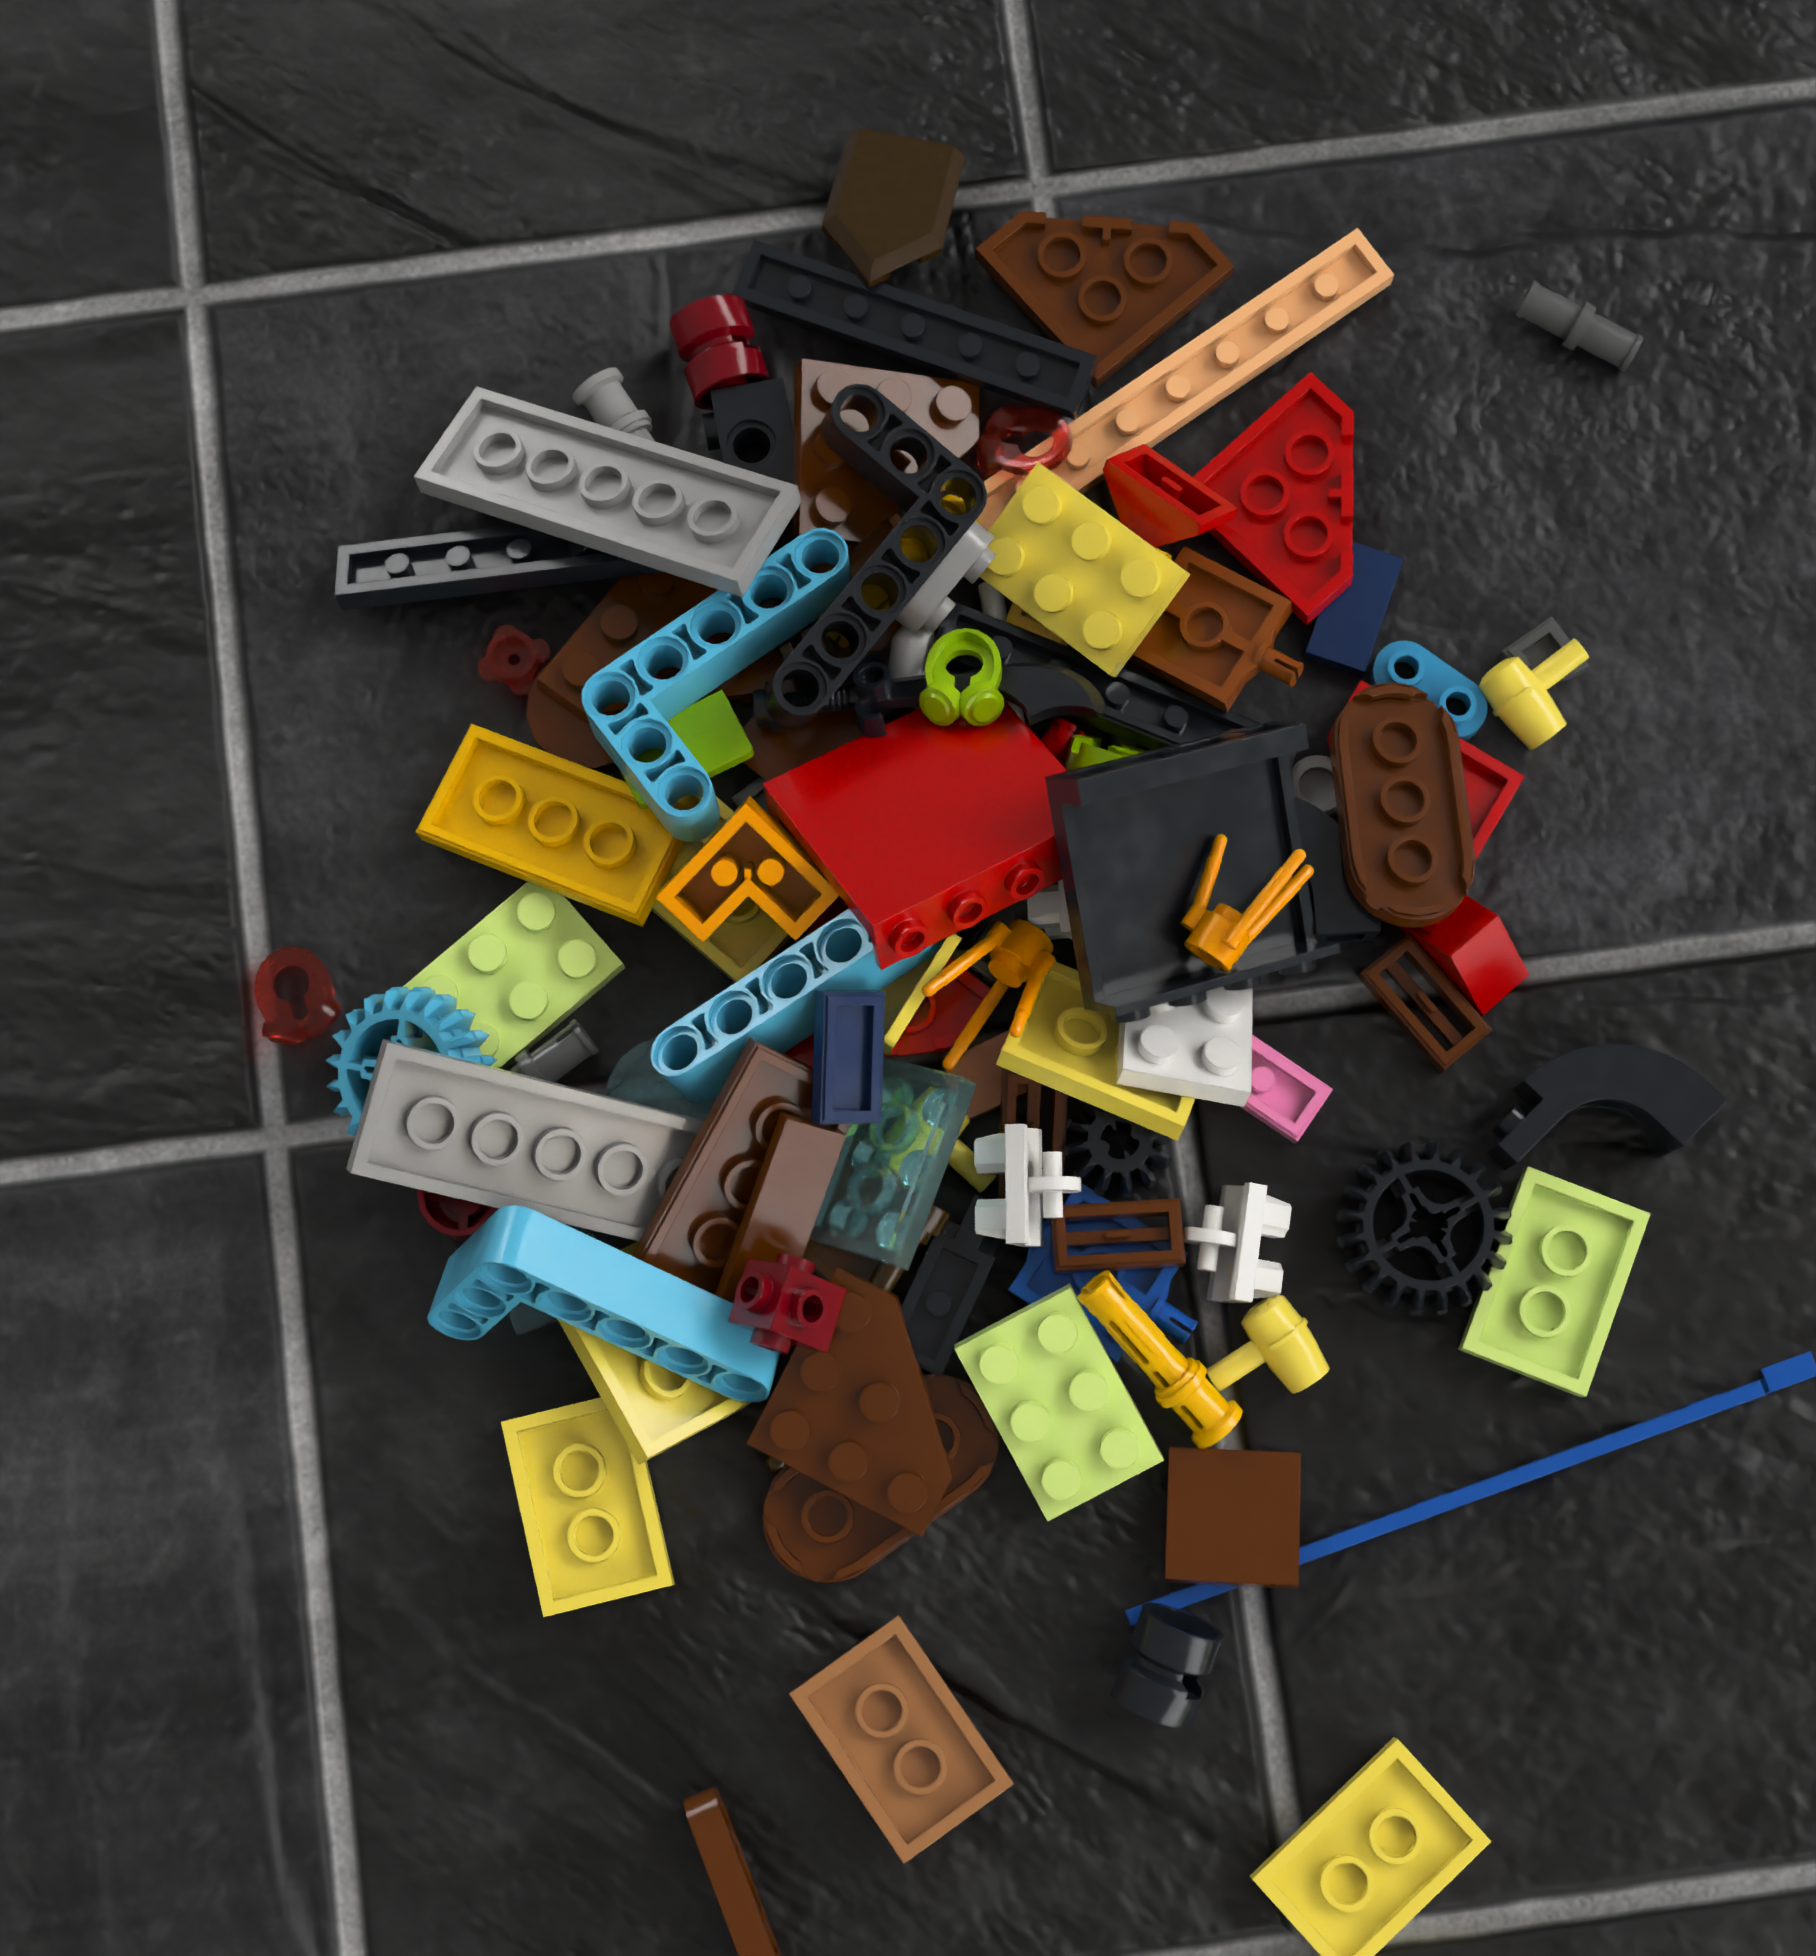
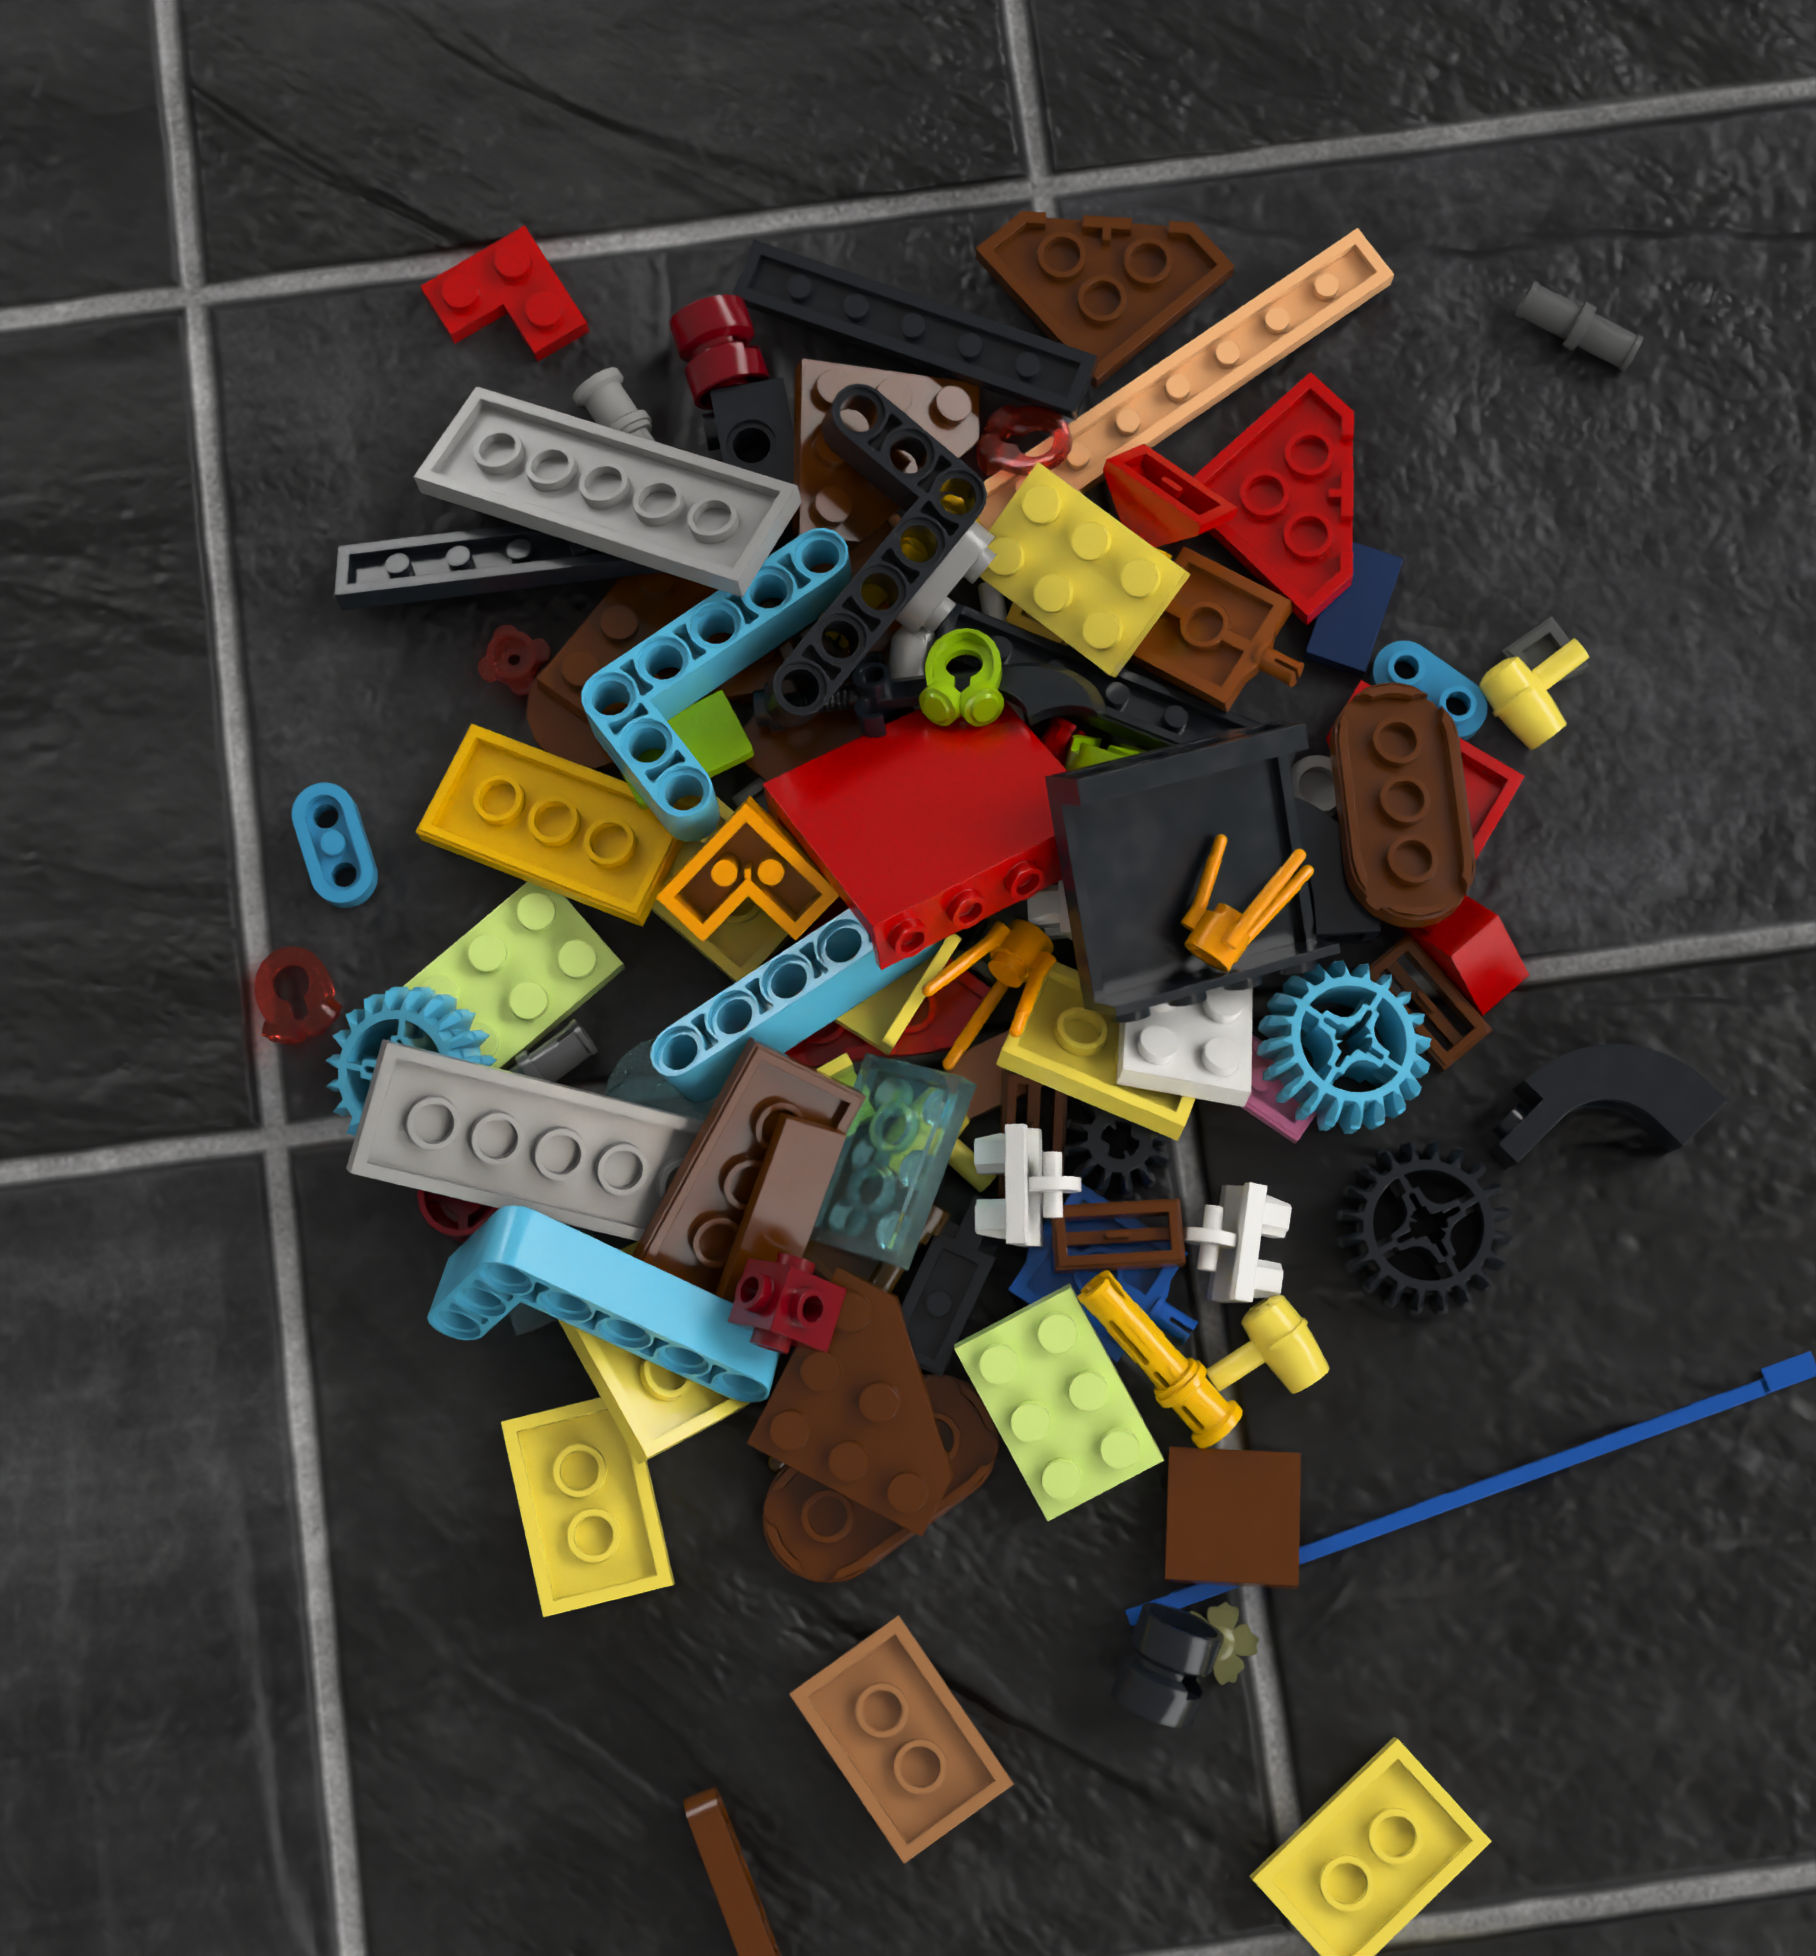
(334, 848): none -> dark azure plate
(508, 280): none -> red plate
(848, 1056): dark blue tile -> none
(891, 201): dark brown tile -> none
(1237, 1641): none -> olive plant
(1388, 1068): none -> medium azure gear
(1558, 1282): yellowish green plate -> none

